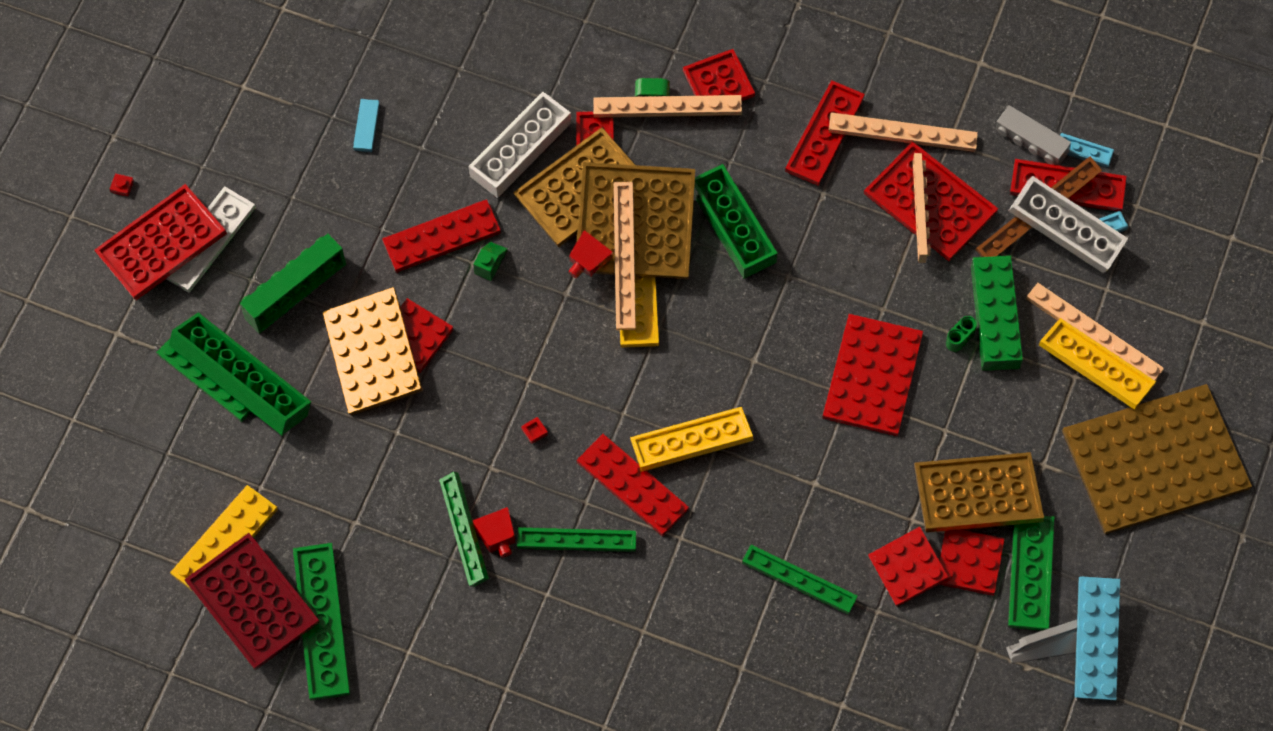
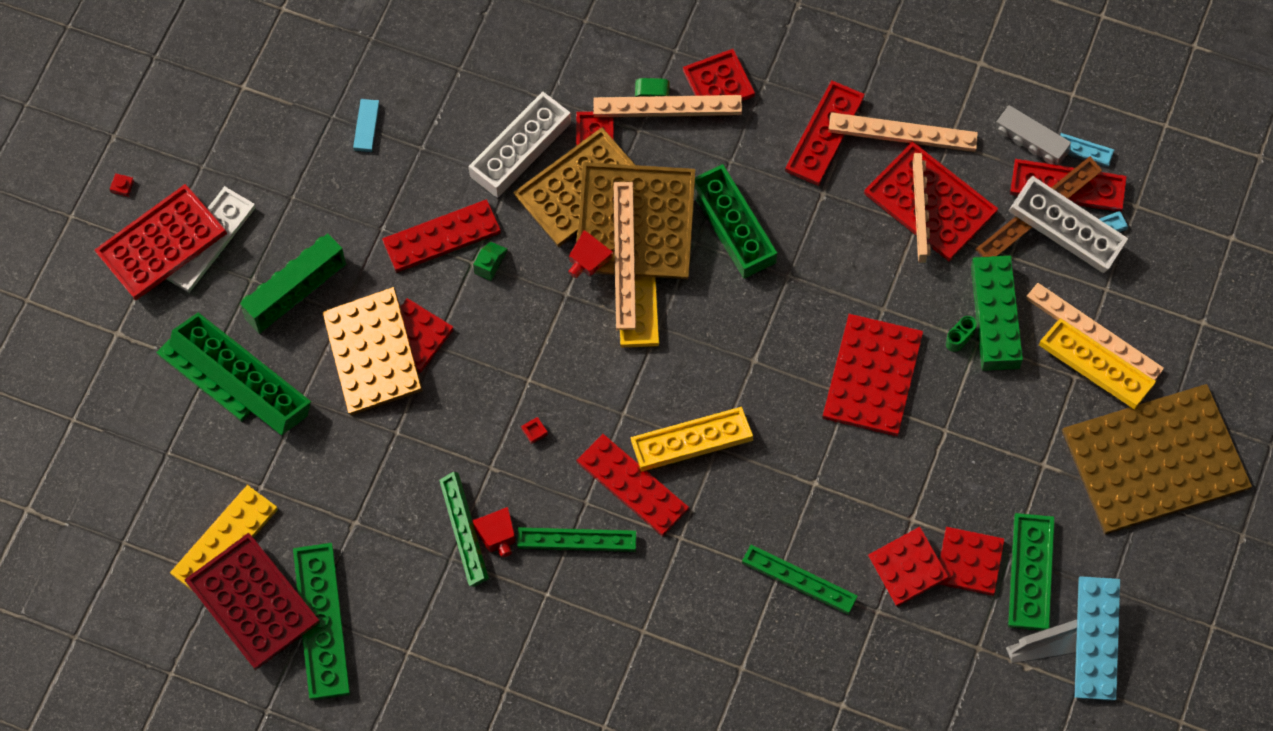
(978, 492): pearl gold plate -> none

